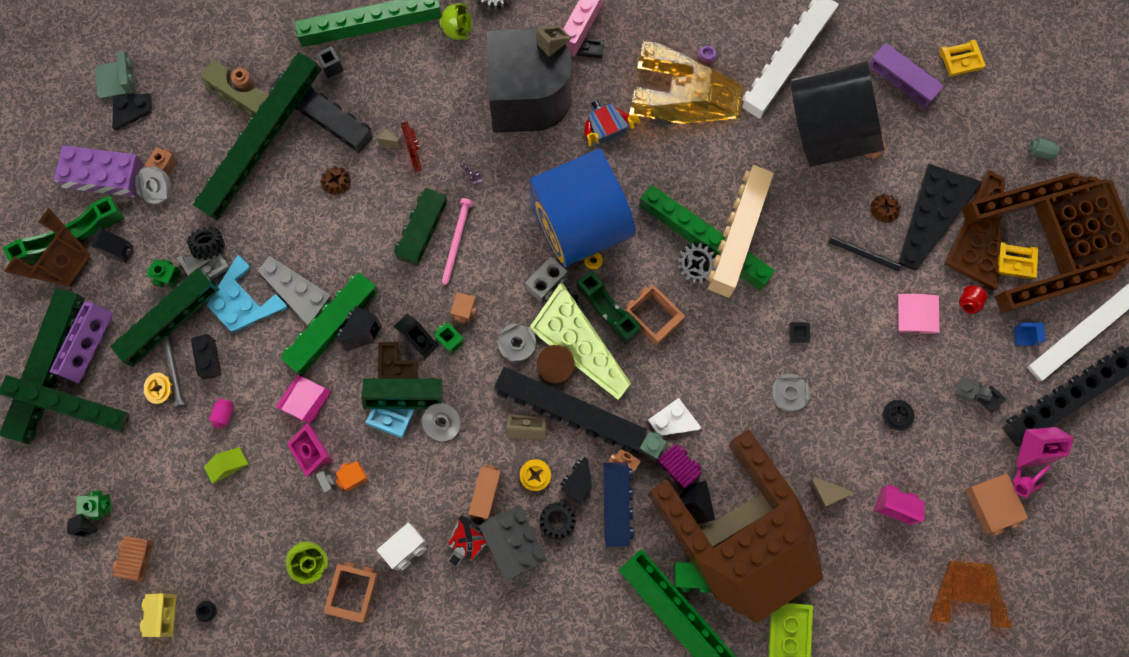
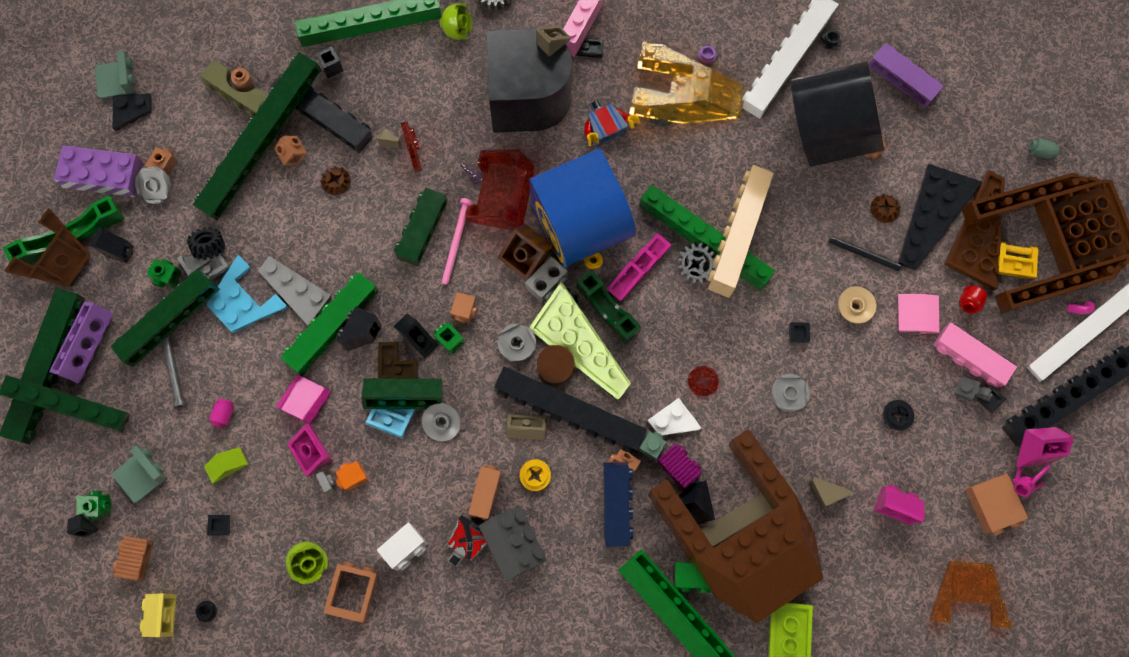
(140, 474): none -> sand green bracket
(152, 383): yellow gear -> none
(205, 356): black brick -> none
(218, 525): none -> black plate
(290, 150): none -> nougat brick
(503, 189): none -> clear red windscreen
(525, 251): none -> reddish brown brick
(569, 516): black tyre -> none
(579, 483): black slope -> none
(639, 267): none -> dark pink slope
(678, 316): nougat window -> none
(699, 388): none -> clear red gear
(832, 34): none -> black plate
(864, 300): none -> tan dish
(965, 62): yellow plate -> none
(975, 356): none -> bright pink brick
(1029, 334): blue panel -> none
(1086, 309): none -> dark pink arm

